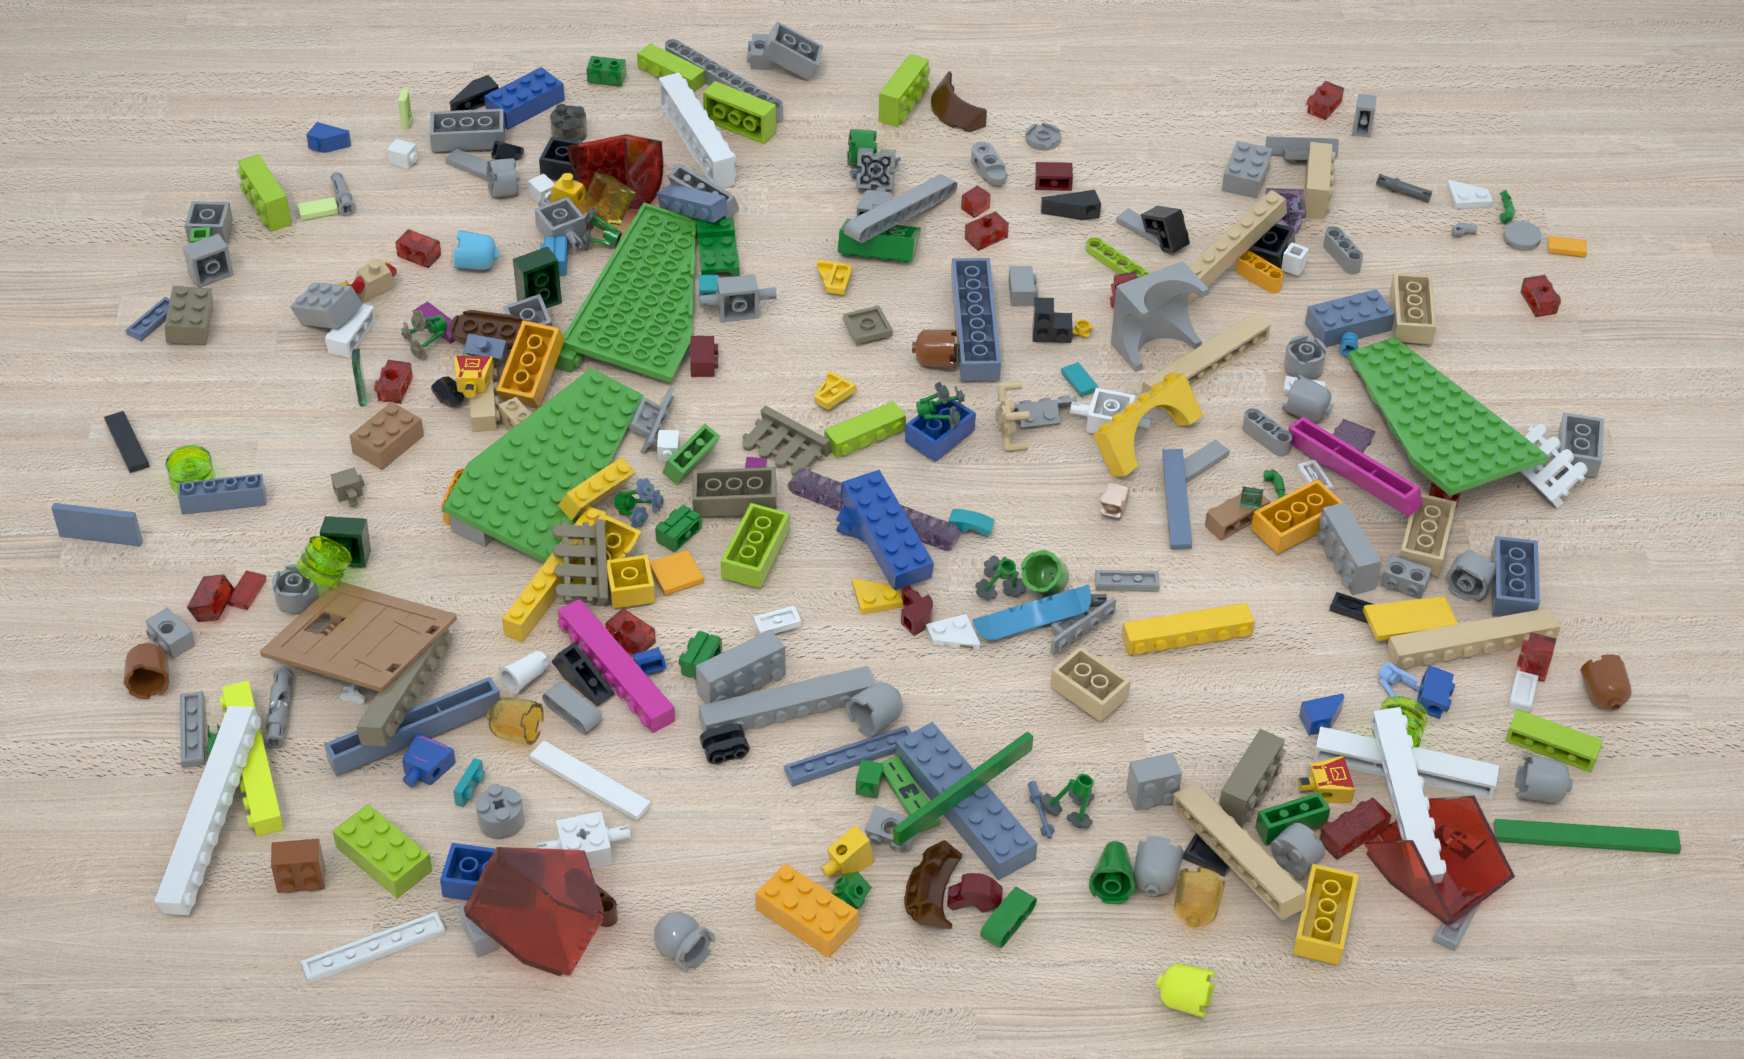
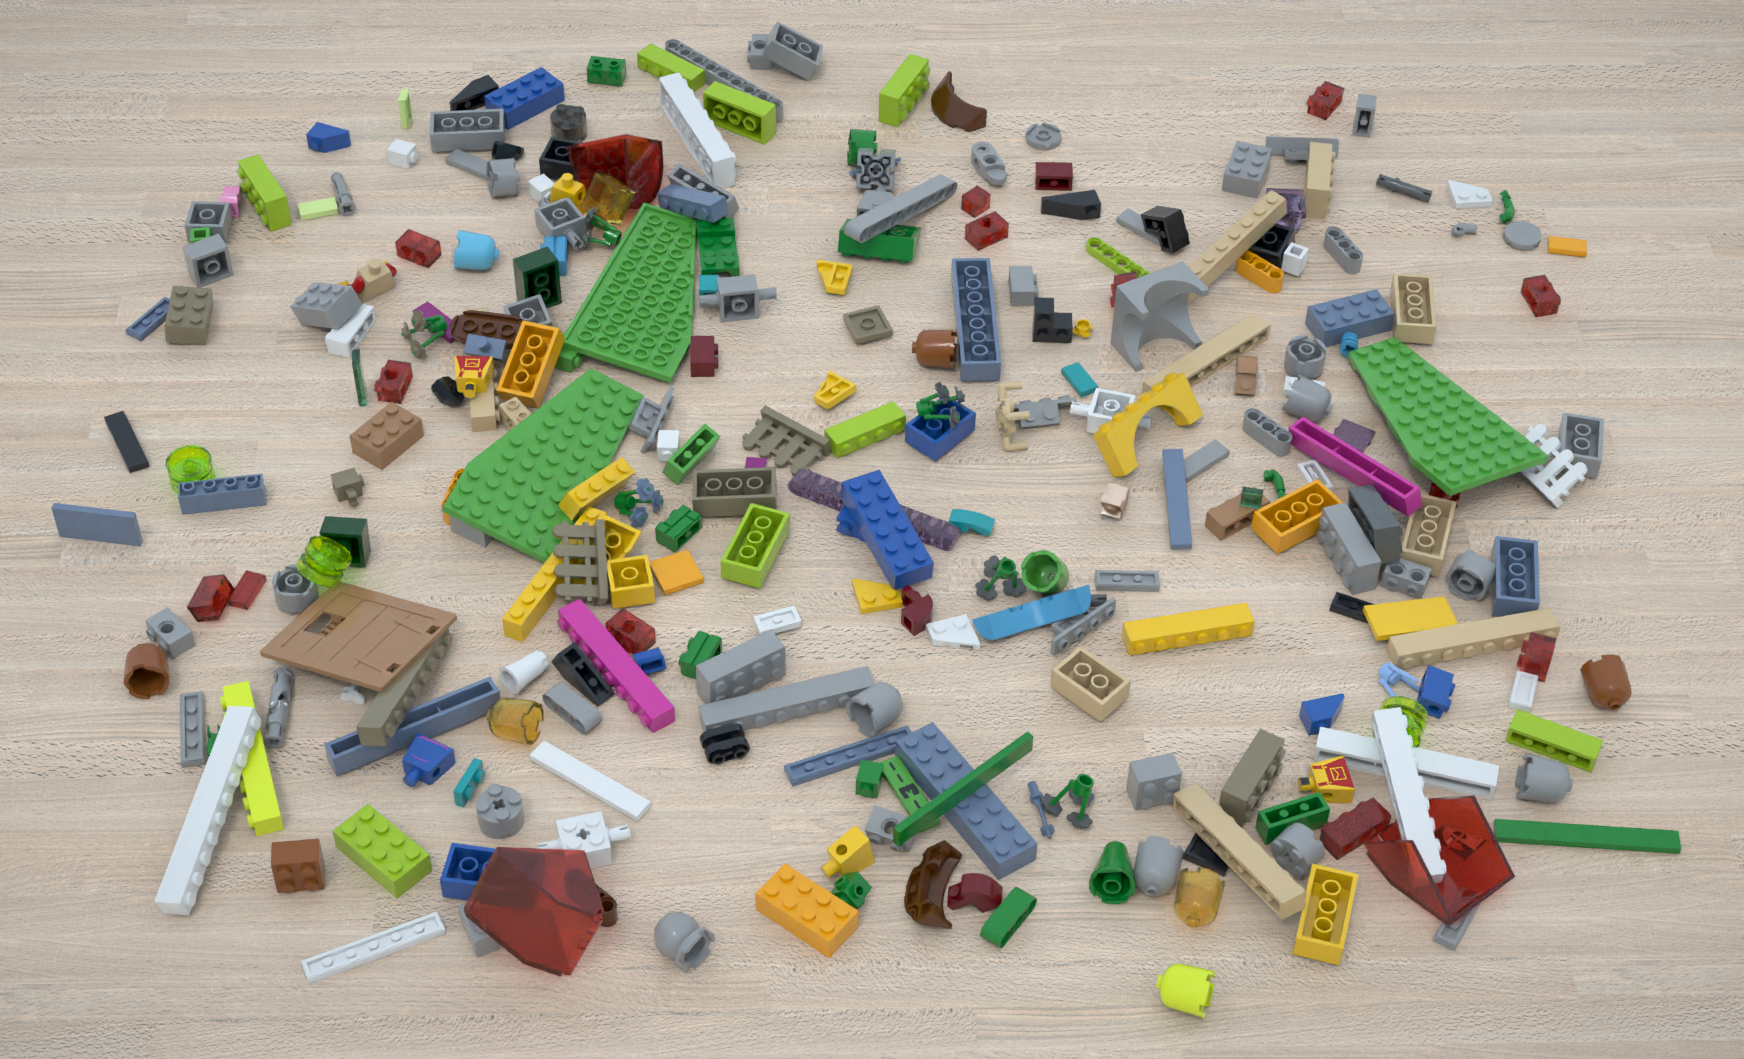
(233, 195): none -> bright pink leg
(1246, 375): none -> medium nougat brick
(1376, 522): none -> dark grey brick

